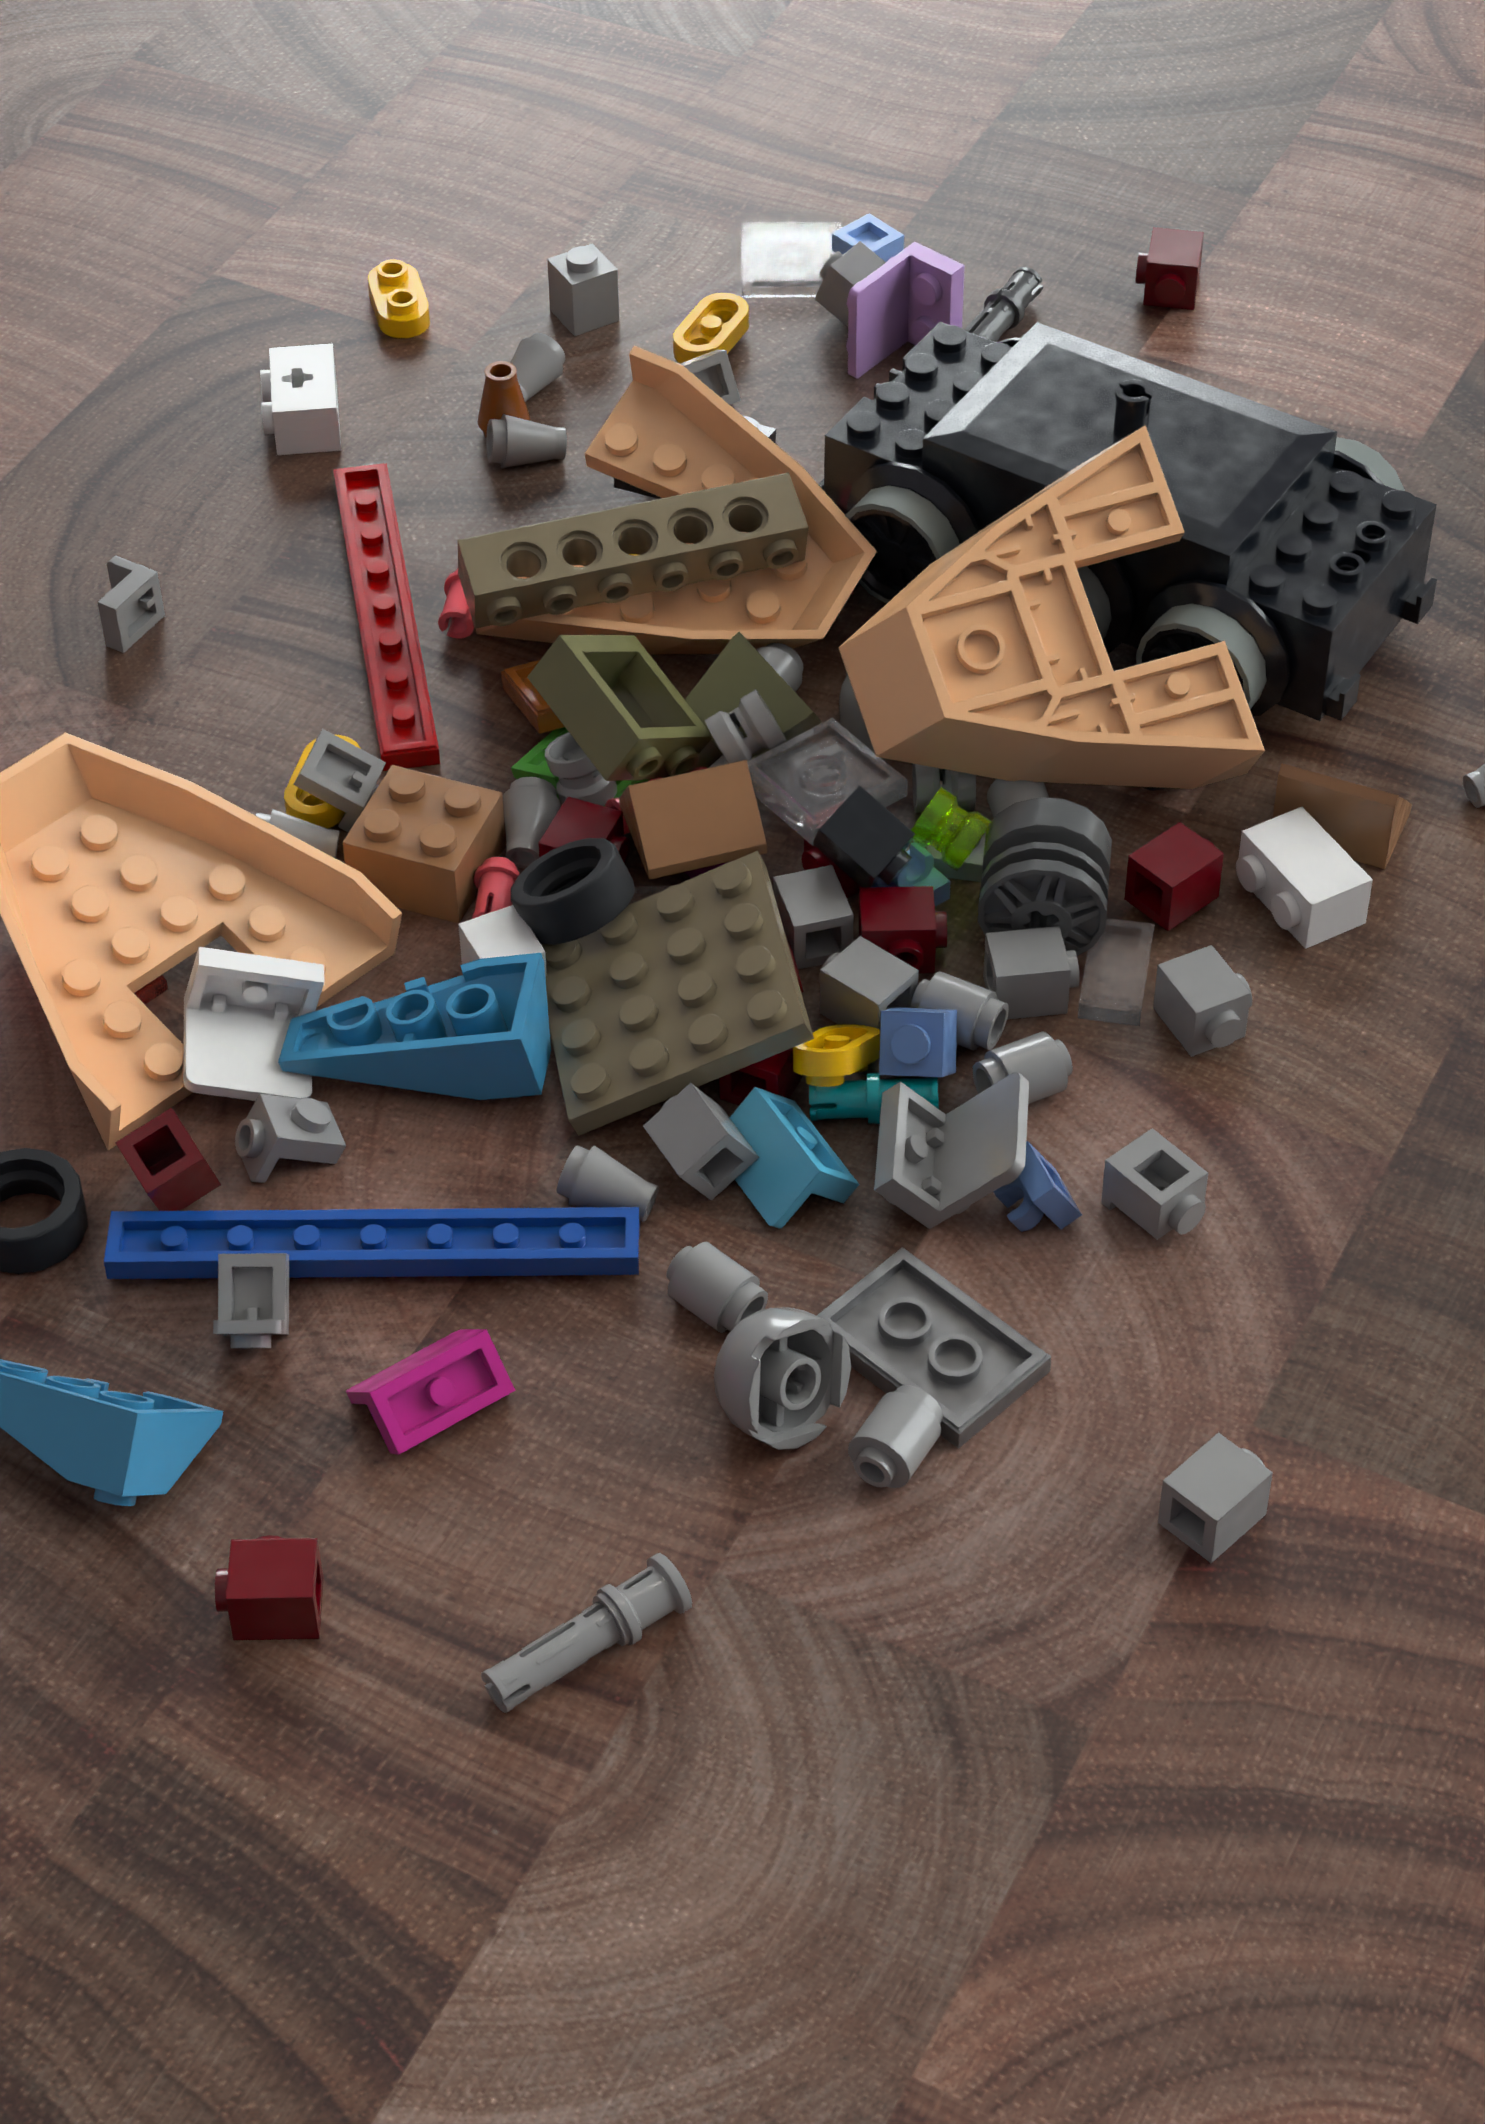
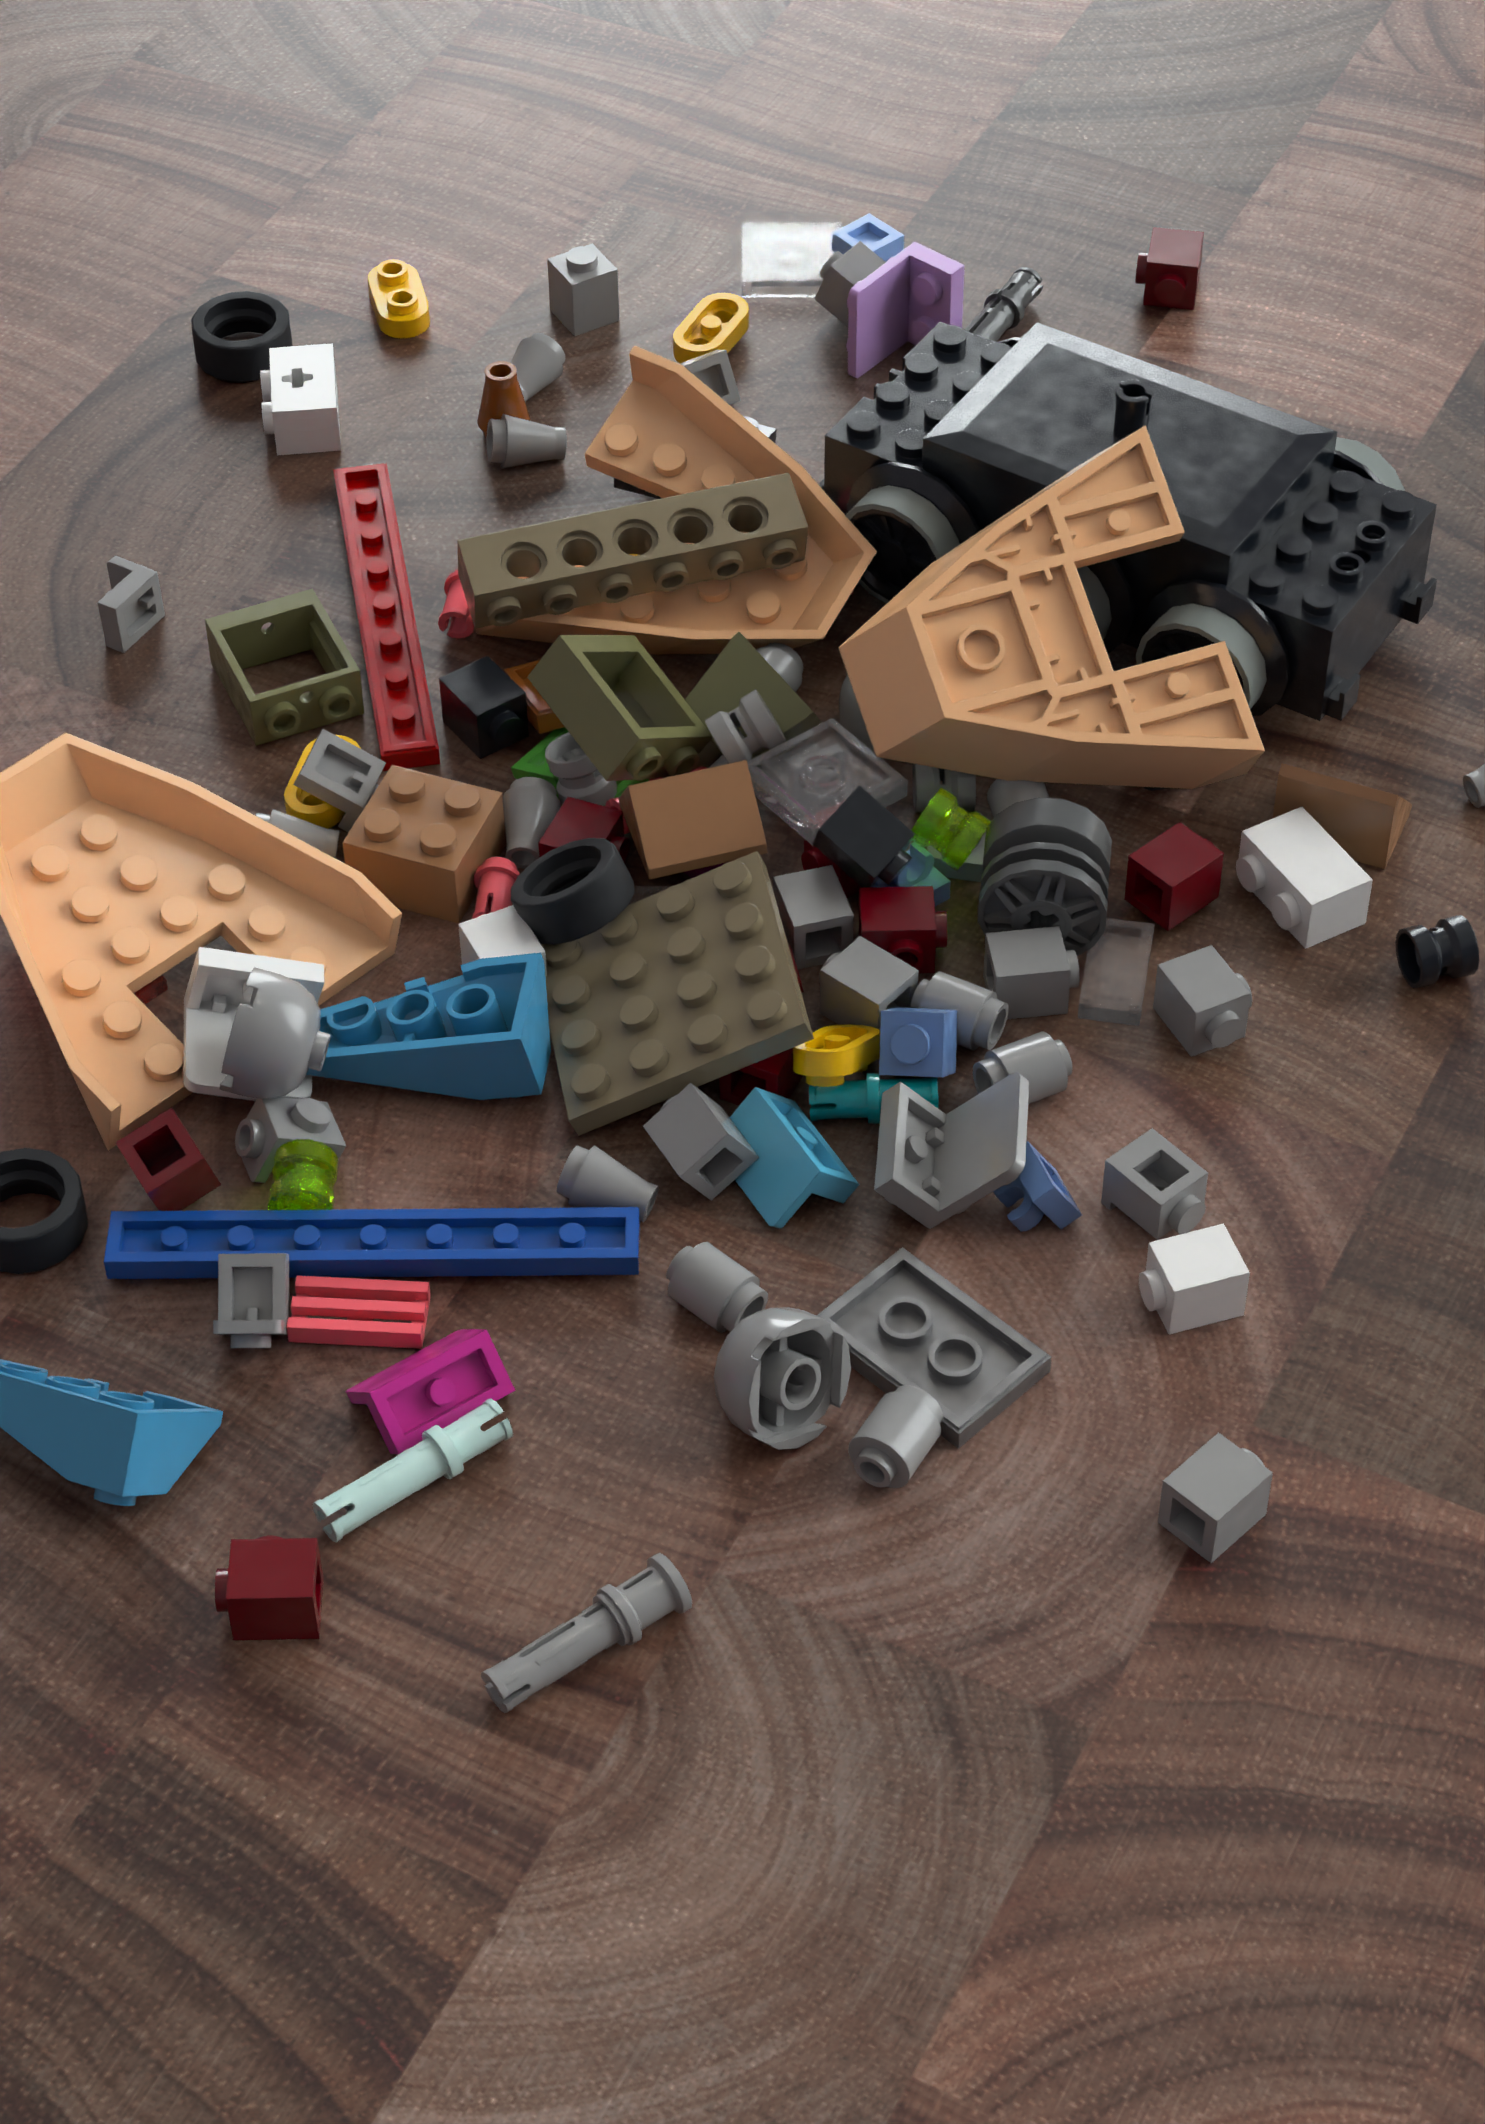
(237, 314): none -> black tyre
(273, 1038): none -> light grey cylinder
(296, 626): none -> olive window
(303, 1176): none -> clear neon green wheel
(360, 1303): none -> coral tile
(436, 1456): none -> light aqua pin
(484, 707): none -> black brick
(1195, 1279): none -> white brick
(1437, 951): none -> black wheel

